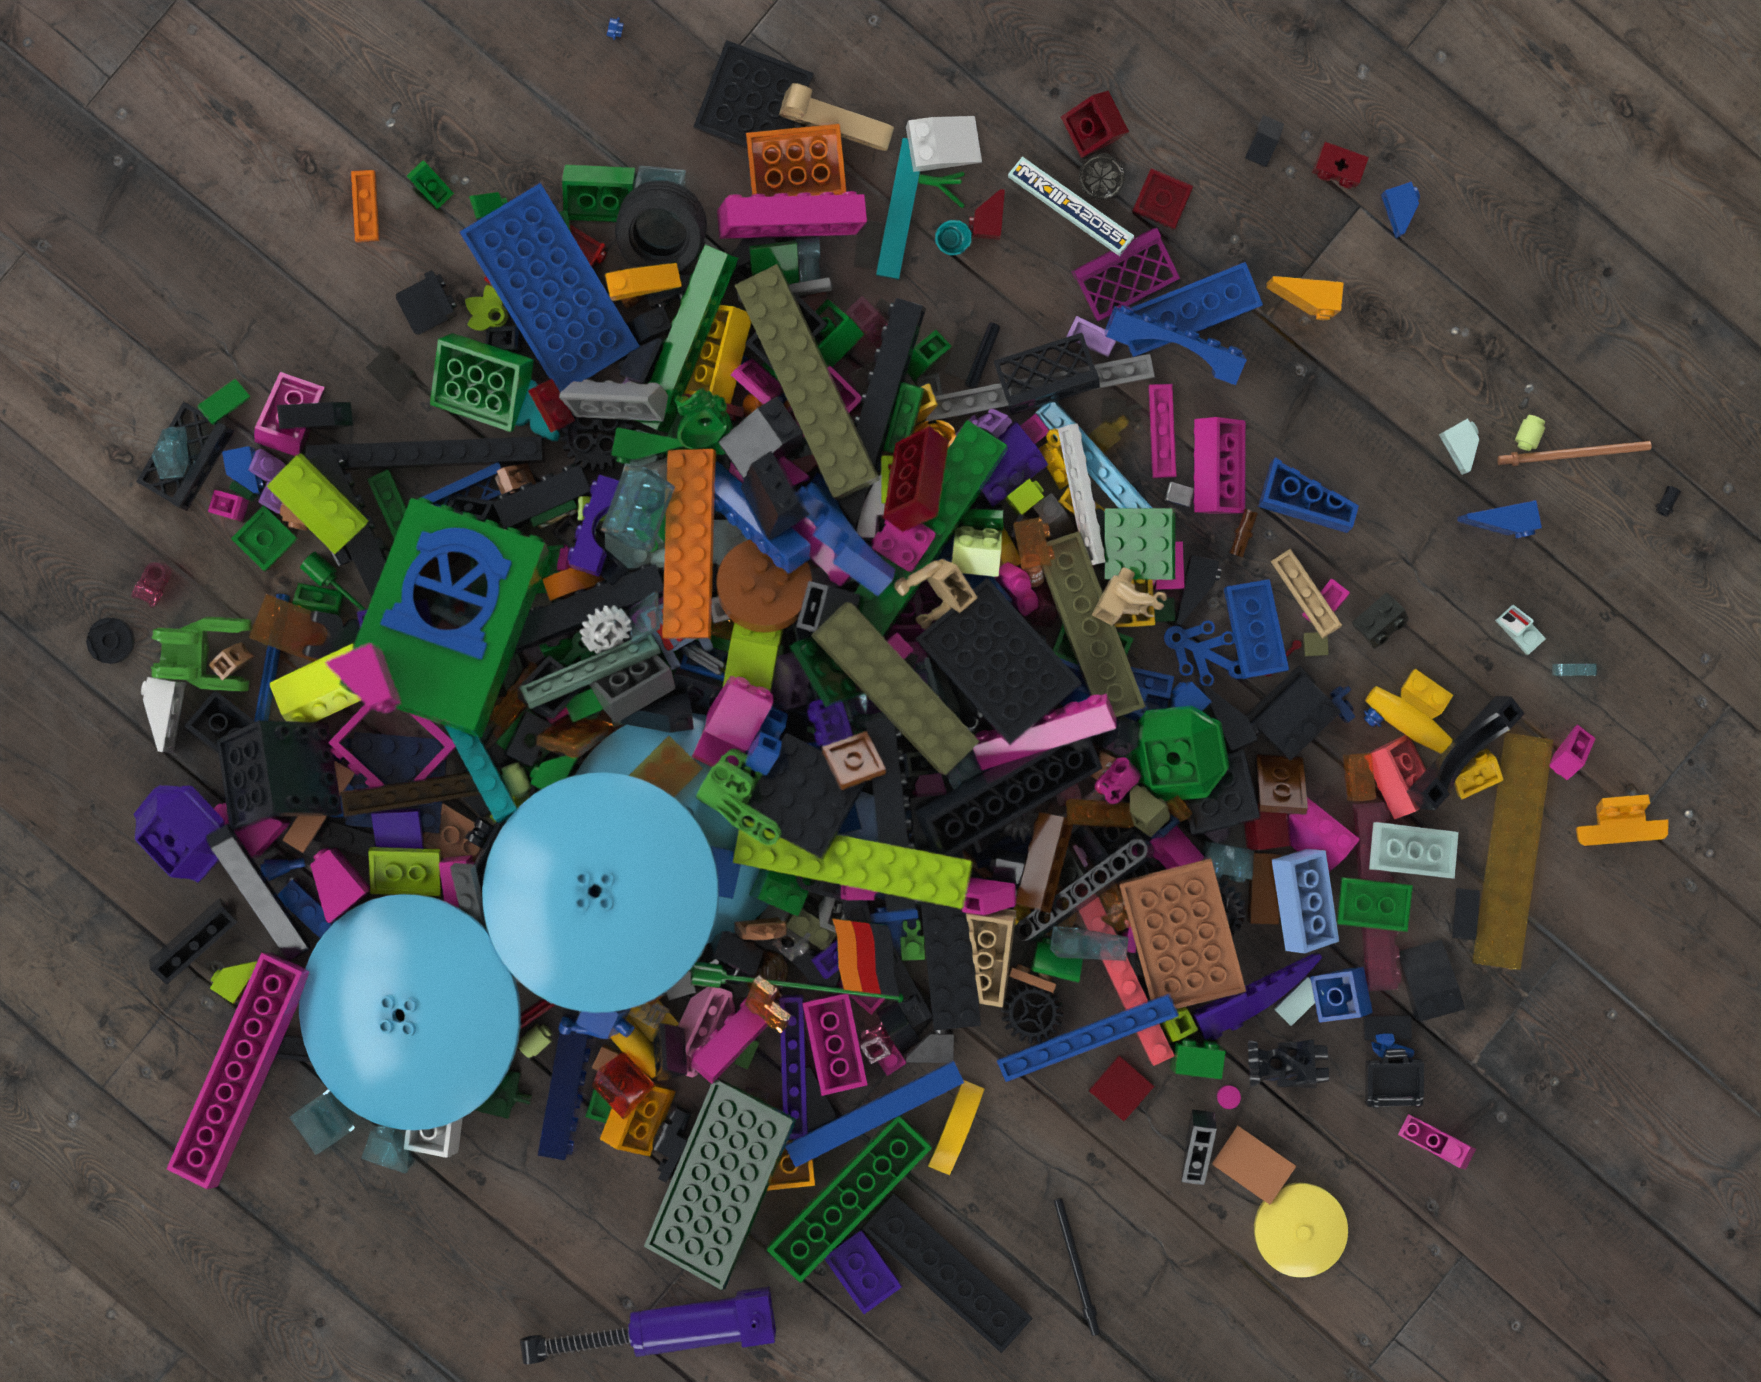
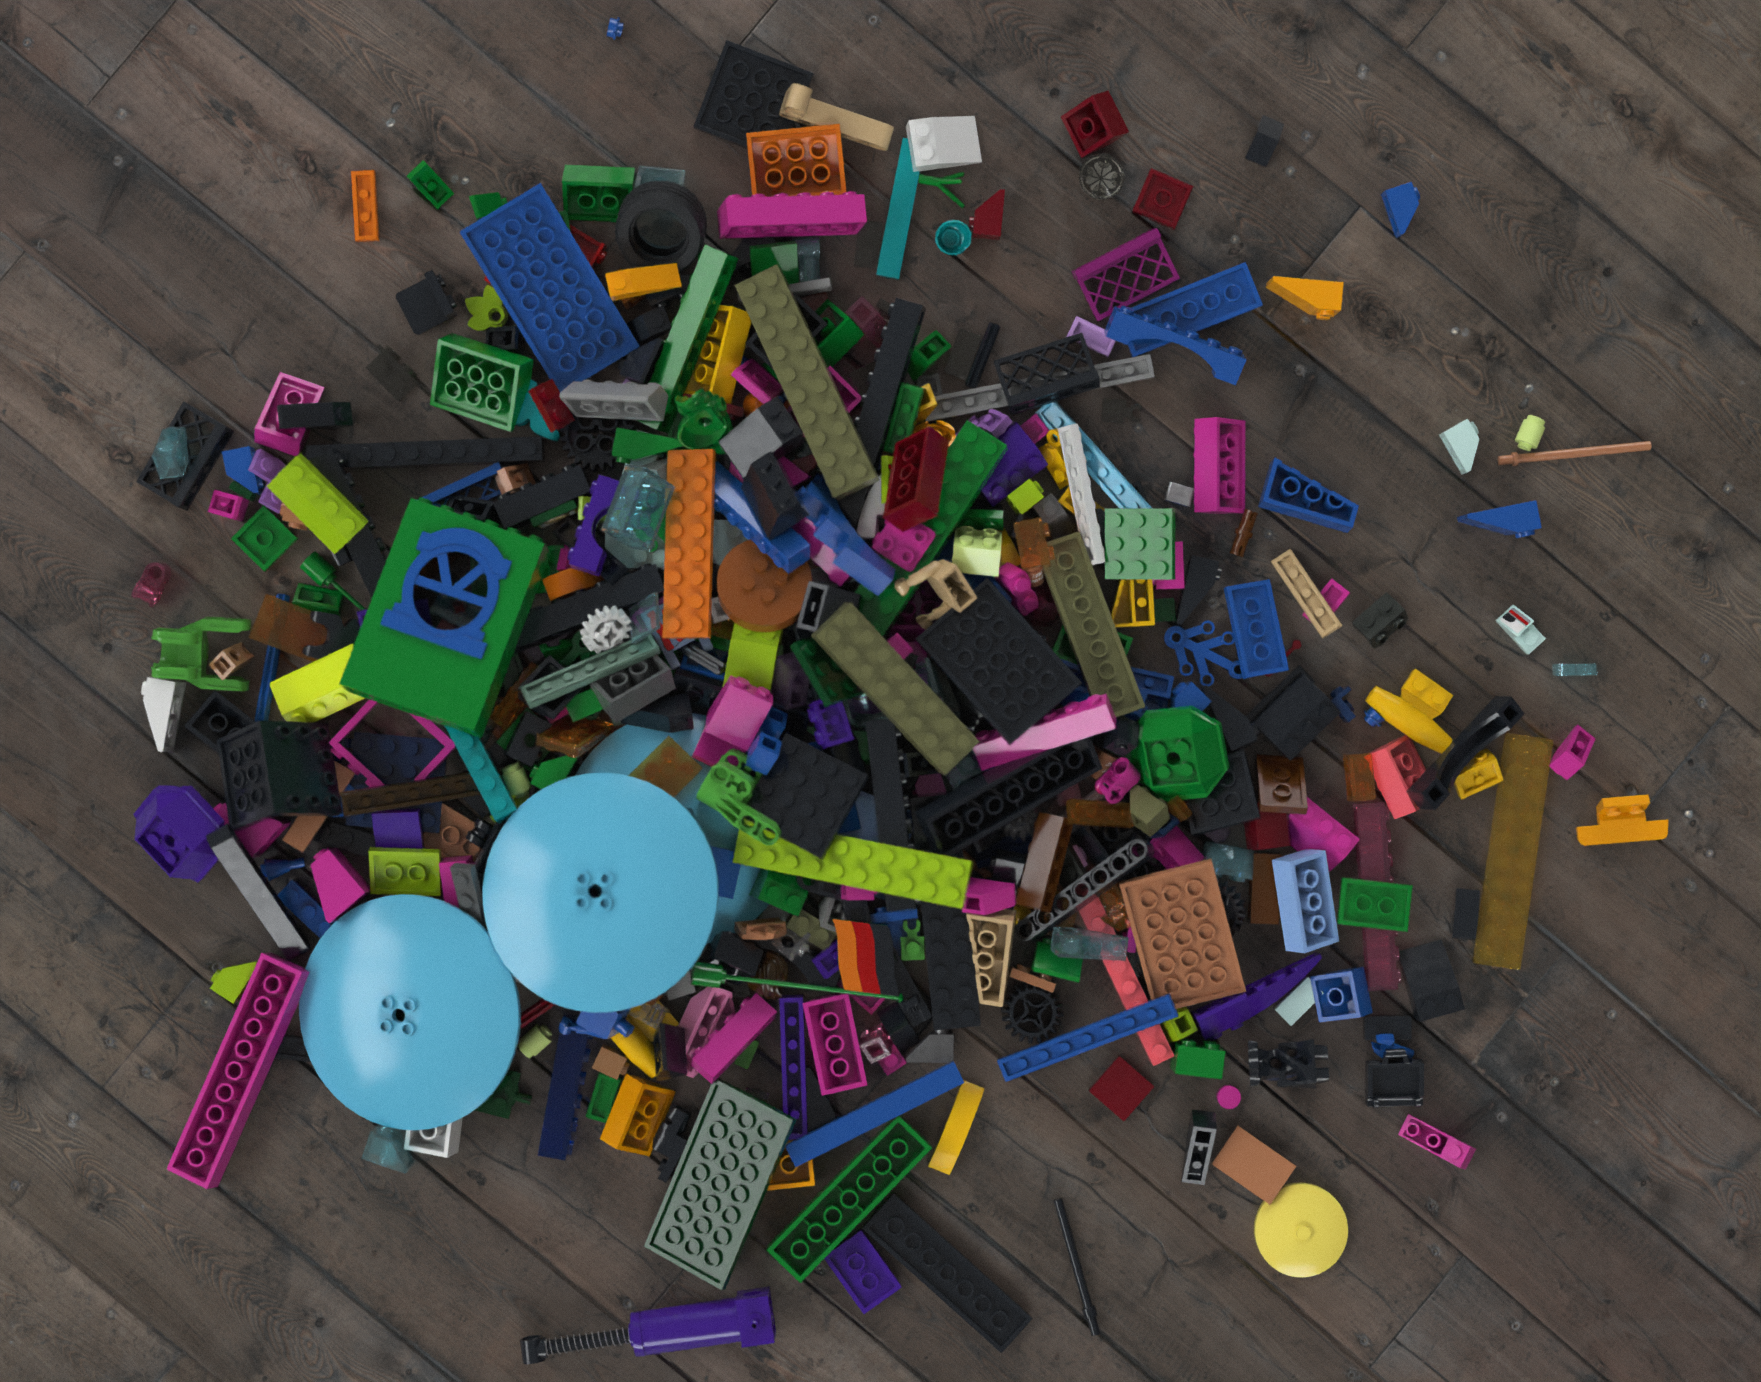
(110, 640): black tile -> none
(193, 941): black brick -> none
(223, 401): green tile -> none
(322, 1122): clear light blue slope -> none
(367, 676): dark pink slope -> none
(388, 499): green plate -> none
(622, 1084): clear red slope -> none
(761, 1003): clear orange plate -> none
(854, 760): plate -> none
(1071, 206): tile -> none
(1107, 434): clear yellow plate -> none
(1122, 598): tan torso -> none
(1162, 430): dark pink tile -> none
(1314, 644): olive tile -> none
(1352, 164): dark red brick -> none
(1413, 850): light aqua plate -> none
(1667, 502): black pin -> none

